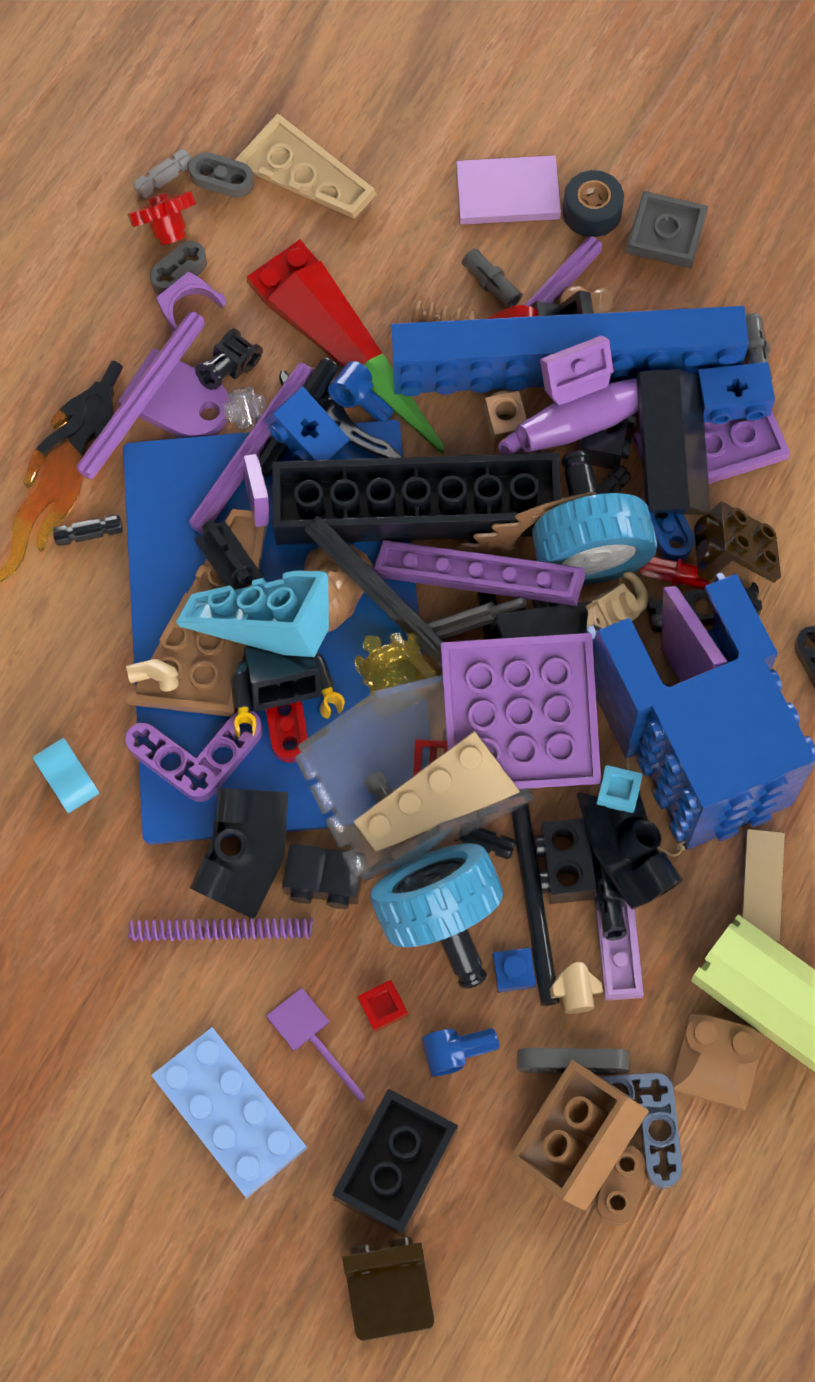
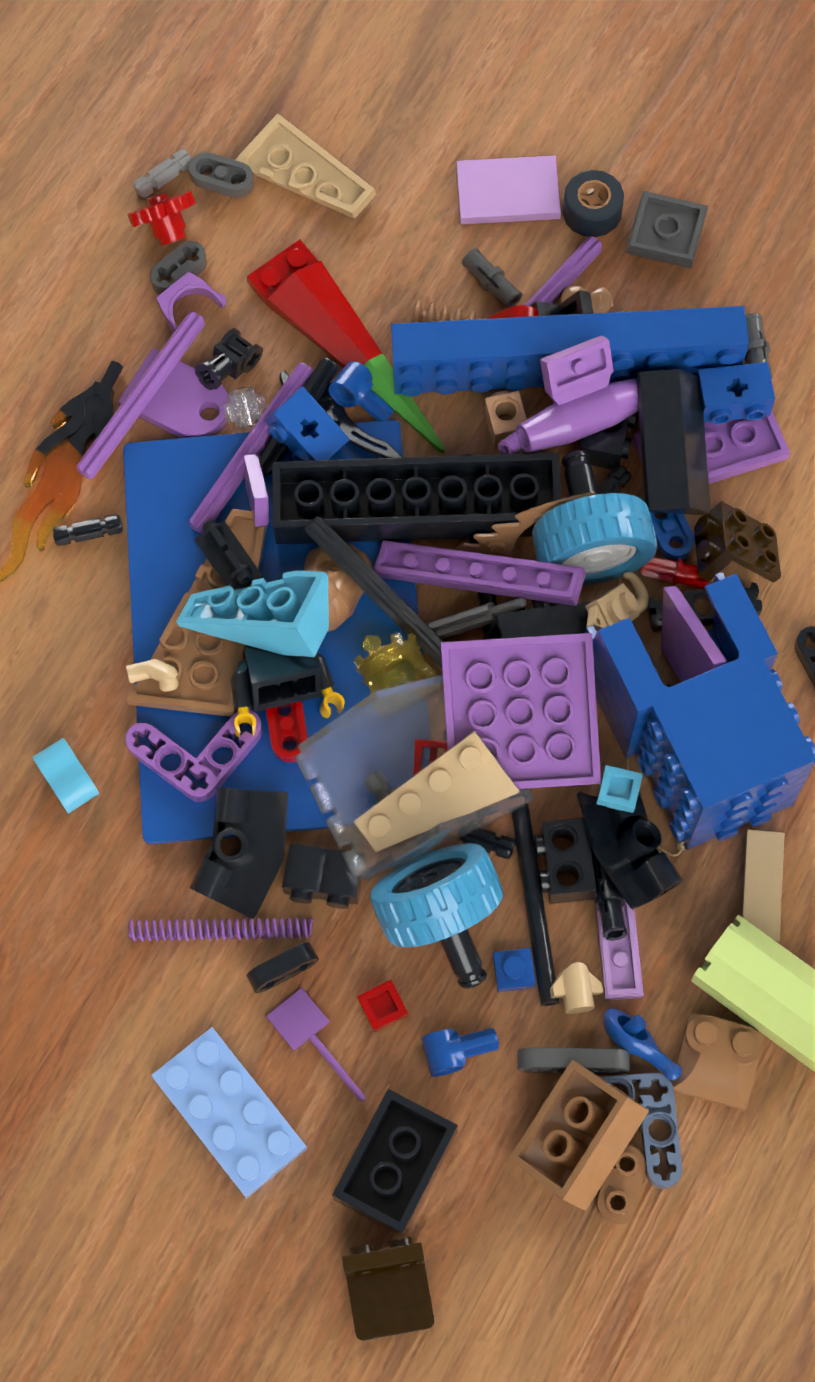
(282, 967): none -> black beam
(632, 1035): none -> blue piece

